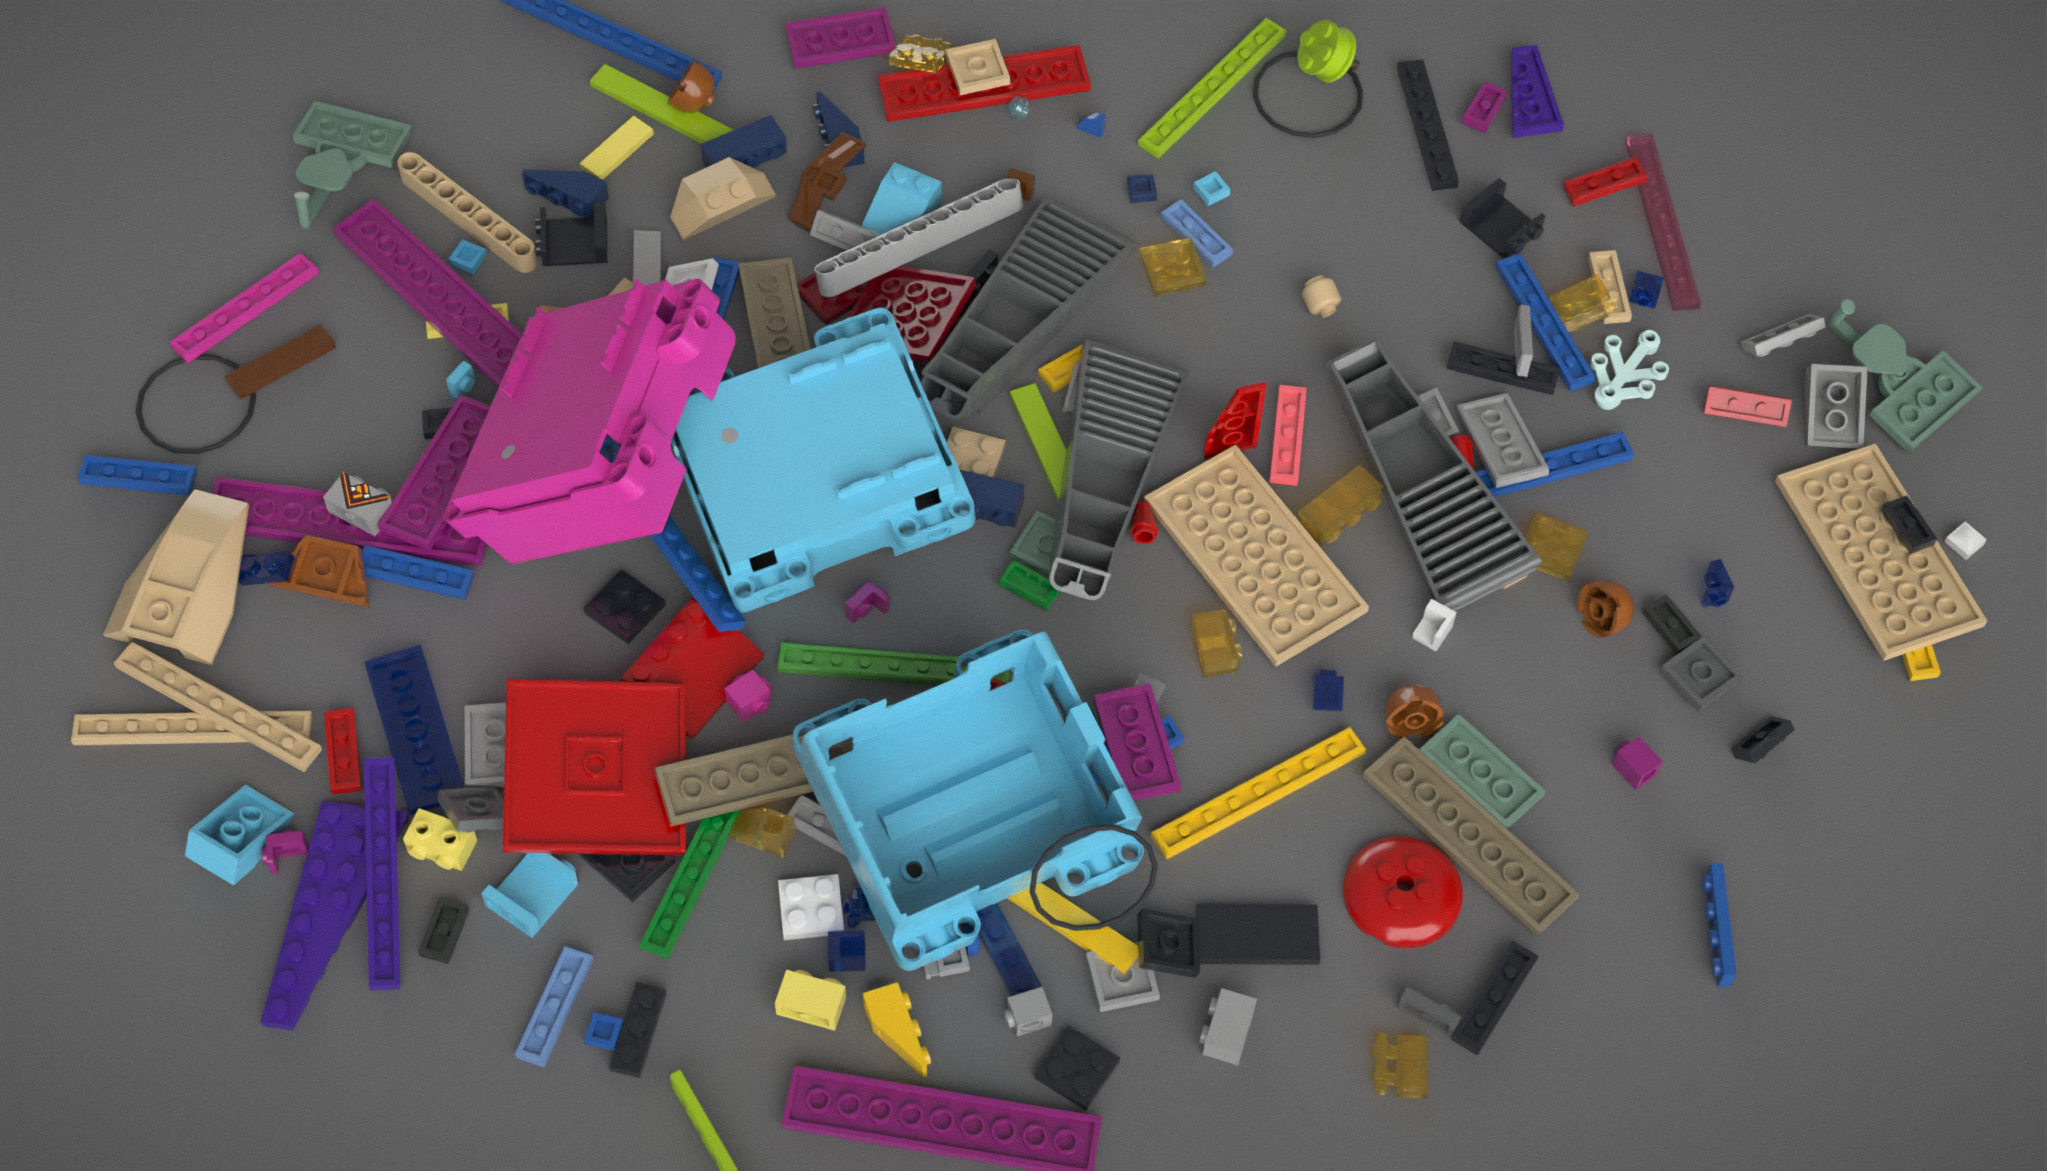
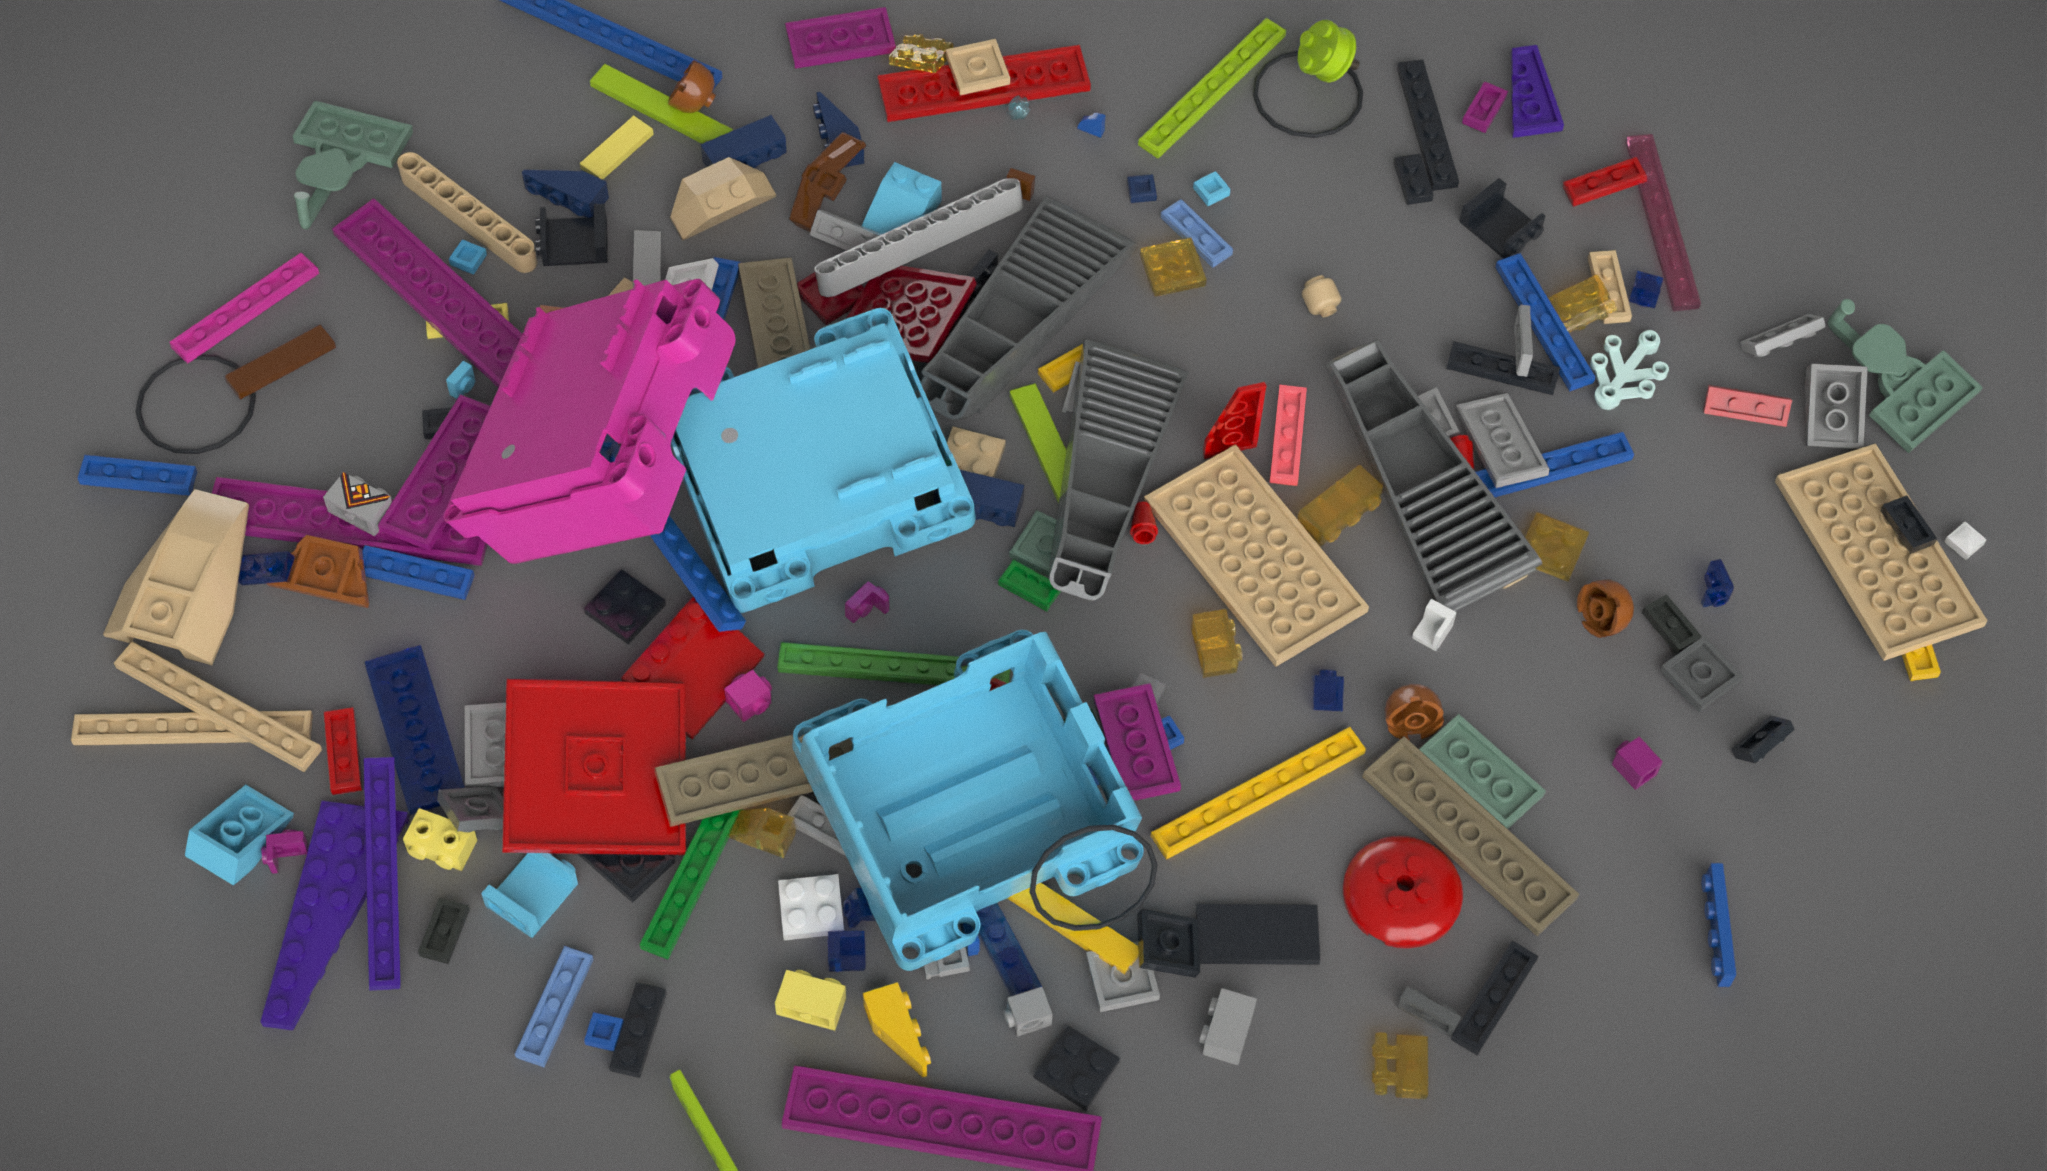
(1413, 179): none -> black plate

